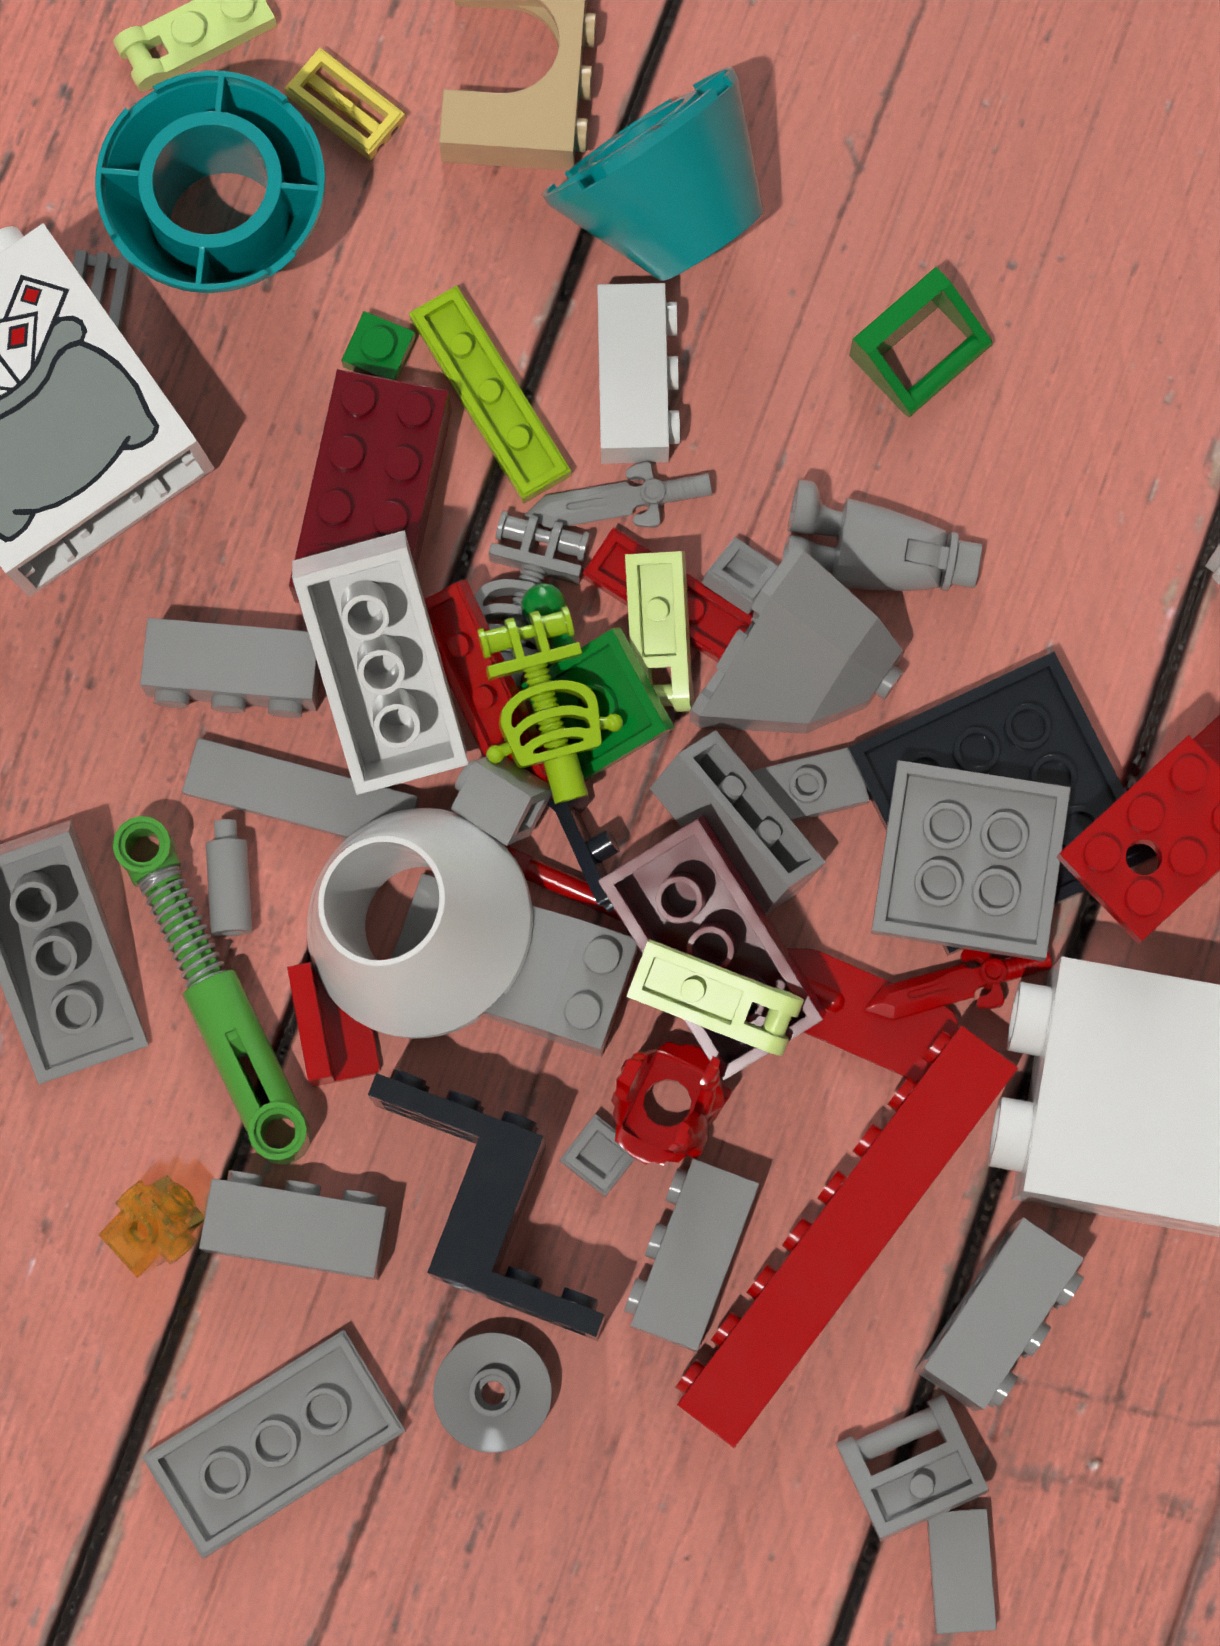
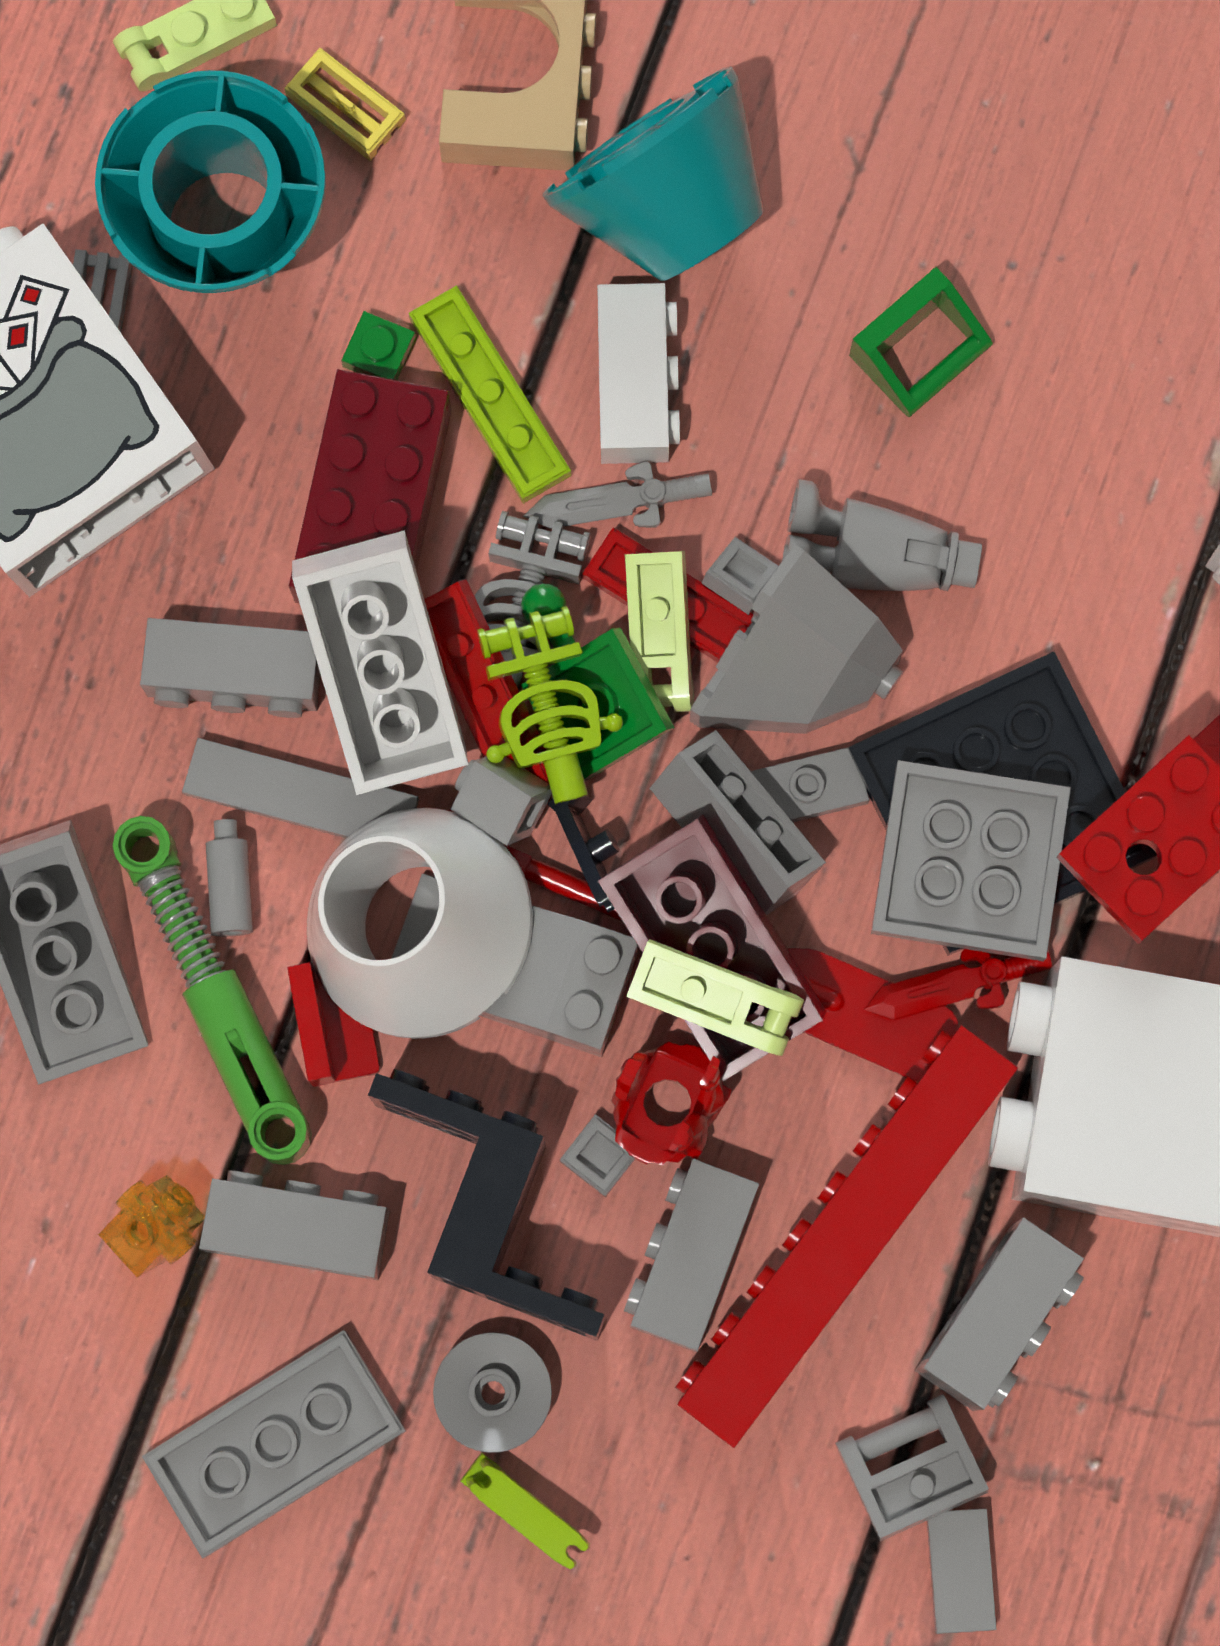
(523, 1511): none -> lime piece

